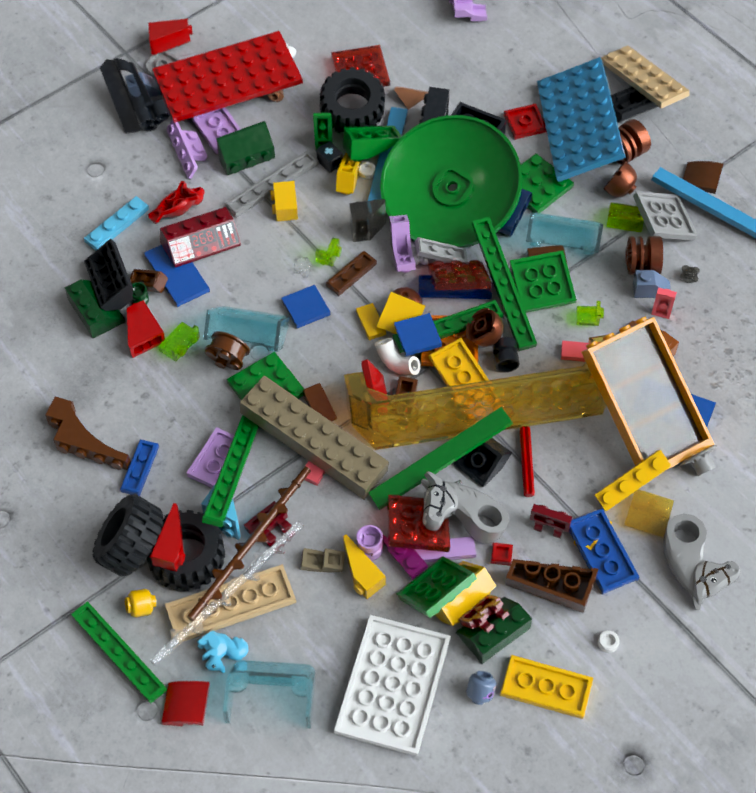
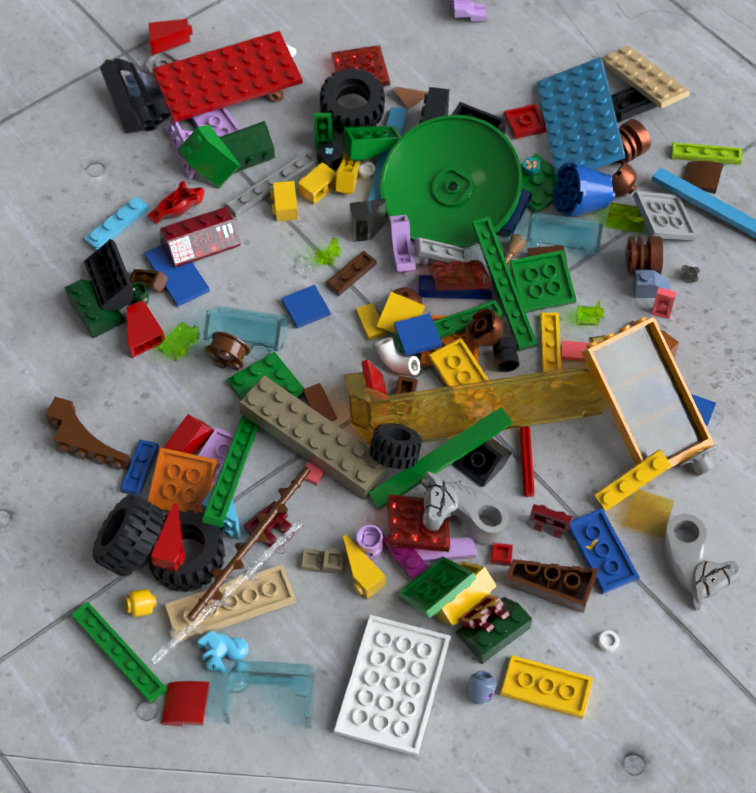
(181, 480): none -> orange plate
(189, 435): none -> red slope
(209, 155): none -> green slope
(317, 183): none -> yellow brick
(395, 446): none -> black tyre
(516, 244): none -> nougat cone
(531, 166): none -> teal tile
(550, 341): none -> yellow tile
(581, 190): none -> blue cone
(712, 153): none -> lime tile

